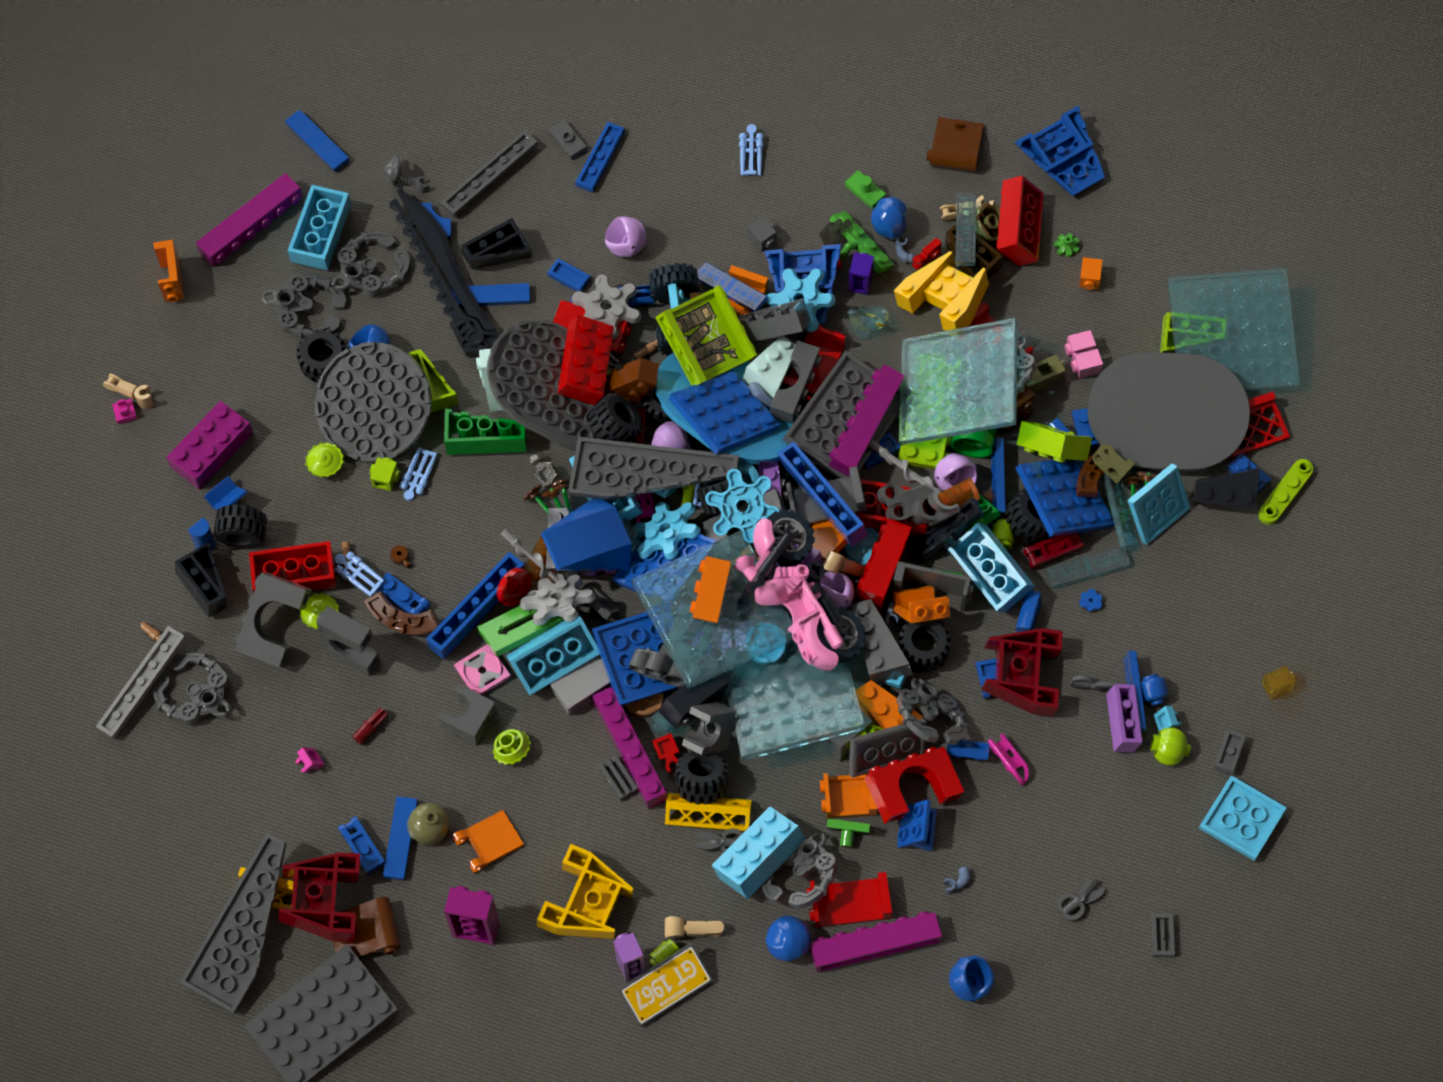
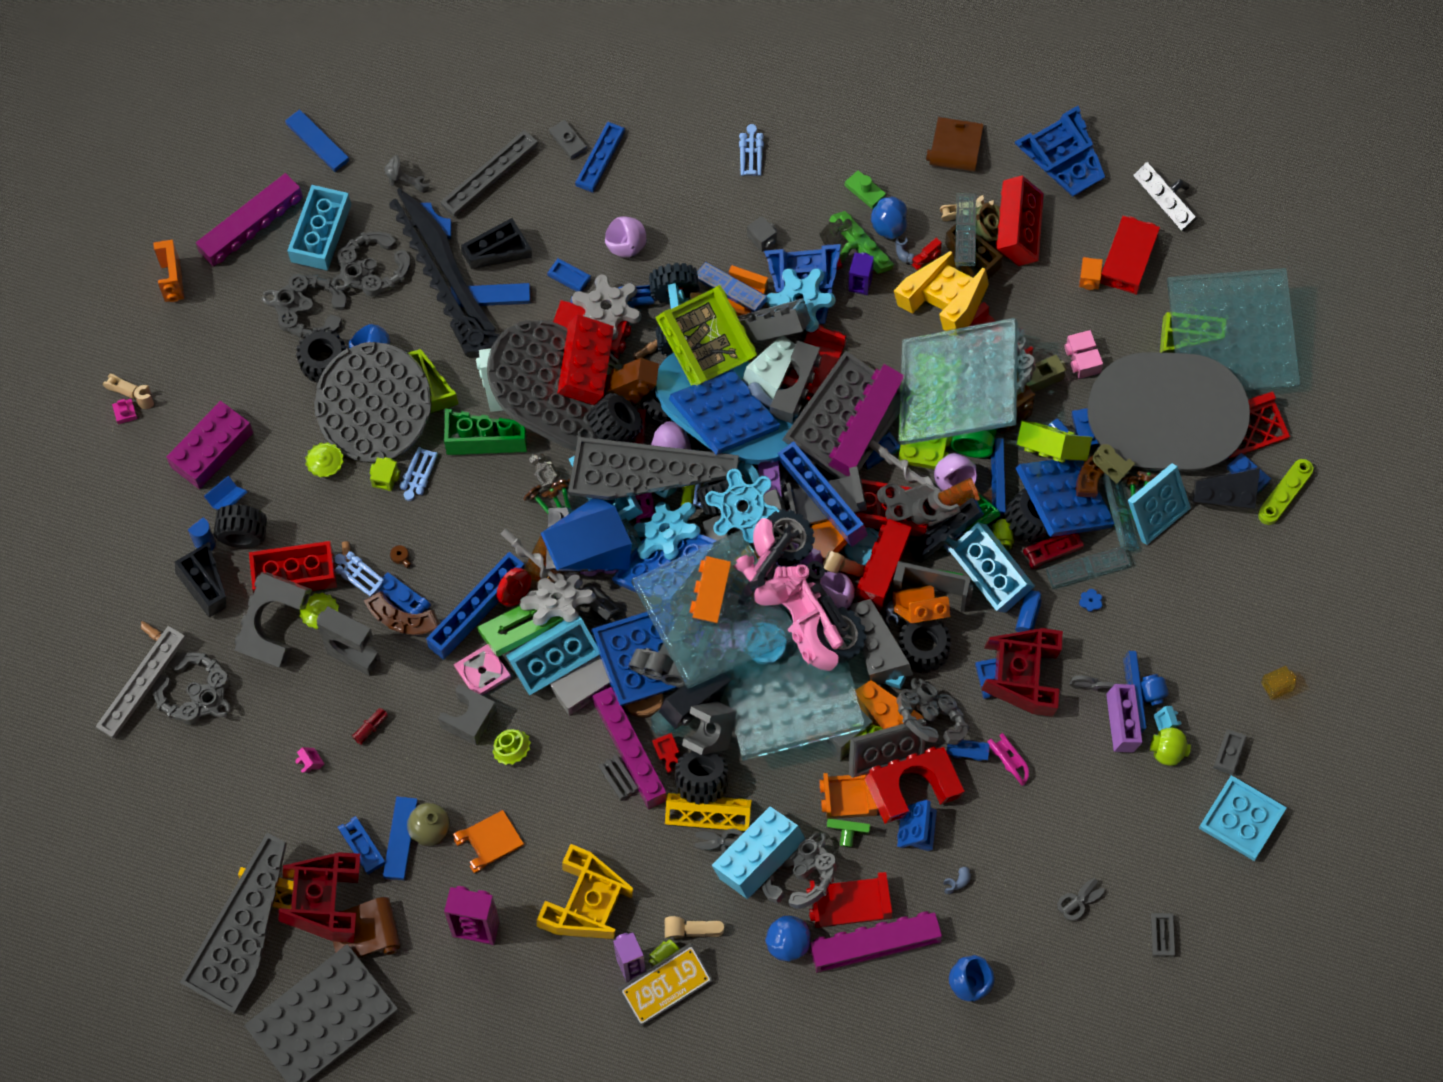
(867, 319): clear light blue hair -> none
(1067, 245): bright green plant -> none
(1129, 254): none -> red panel
(1166, 195): none -> plate

